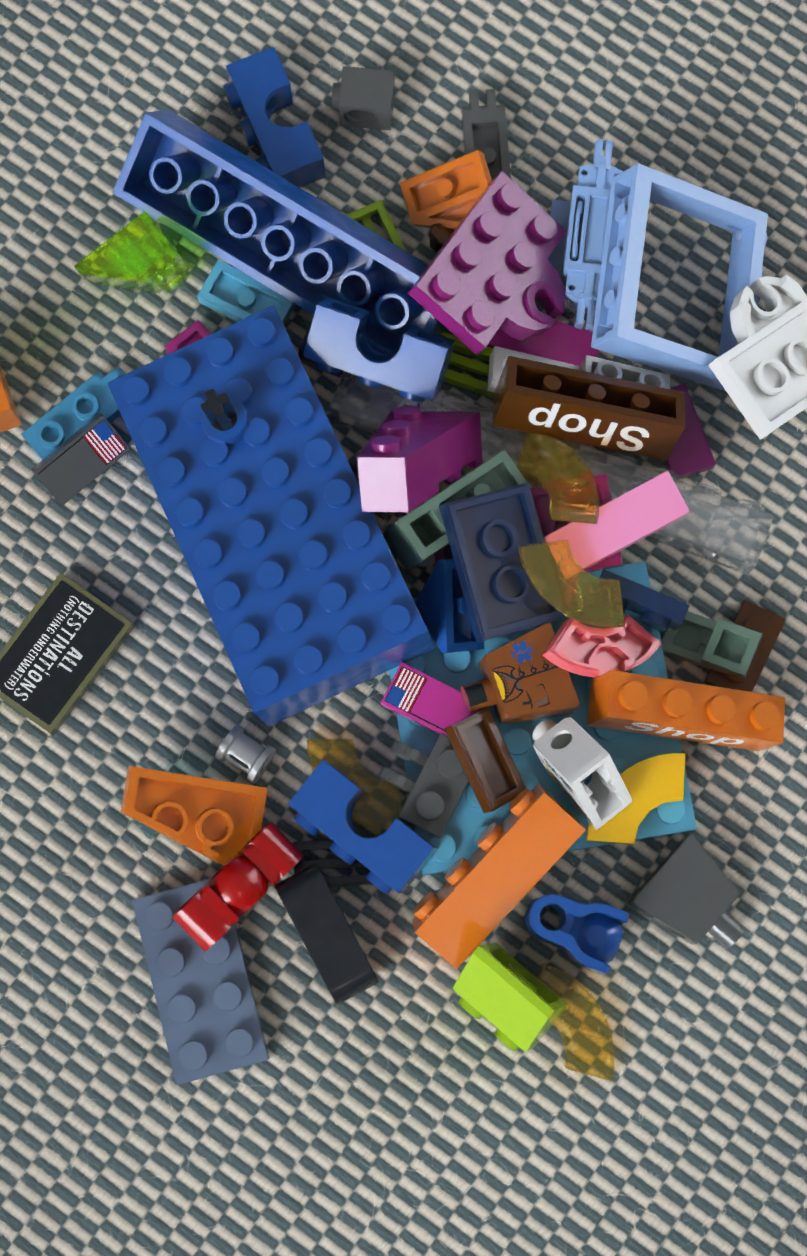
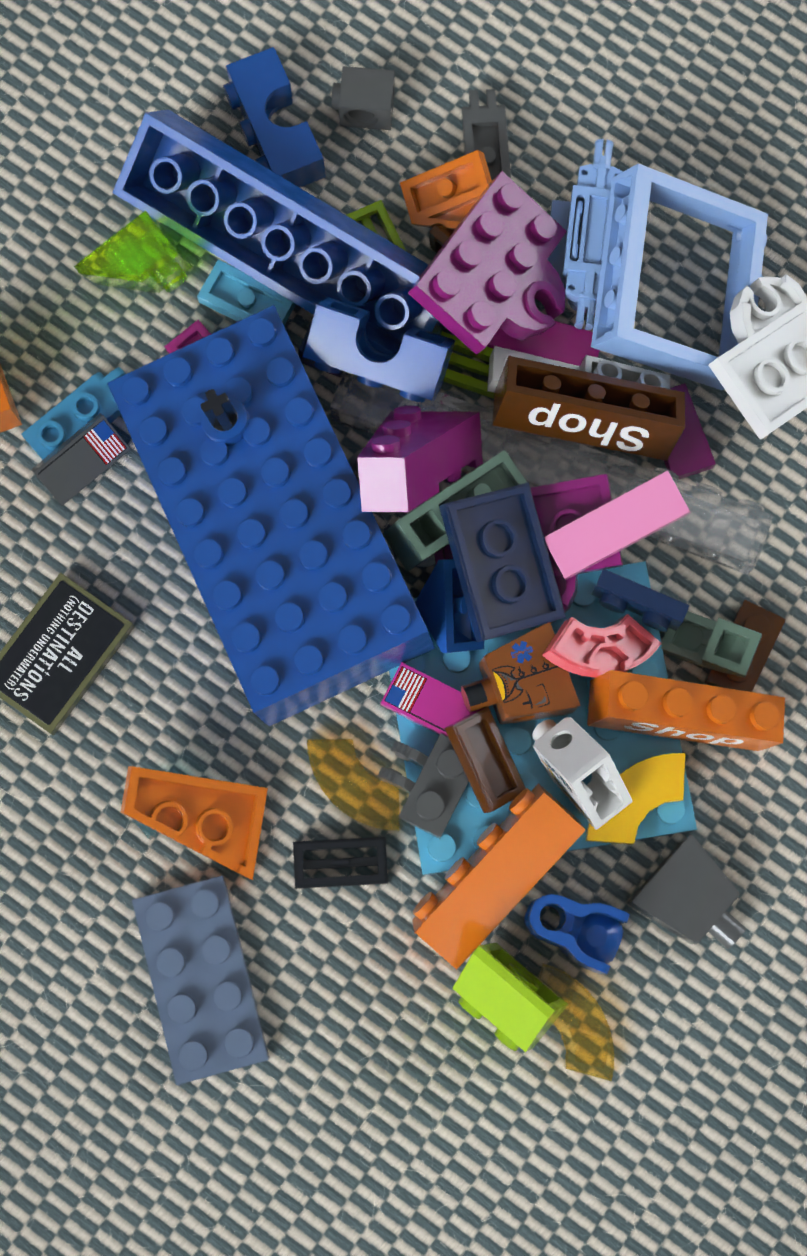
(237, 886): red piece -> none
(245, 753): light grey bush -> none
(326, 933): black beam -> none
(327, 805): blue arch -> none
(562, 476): clear yellow tile -> none
(569, 587): clear yellow tile -> none

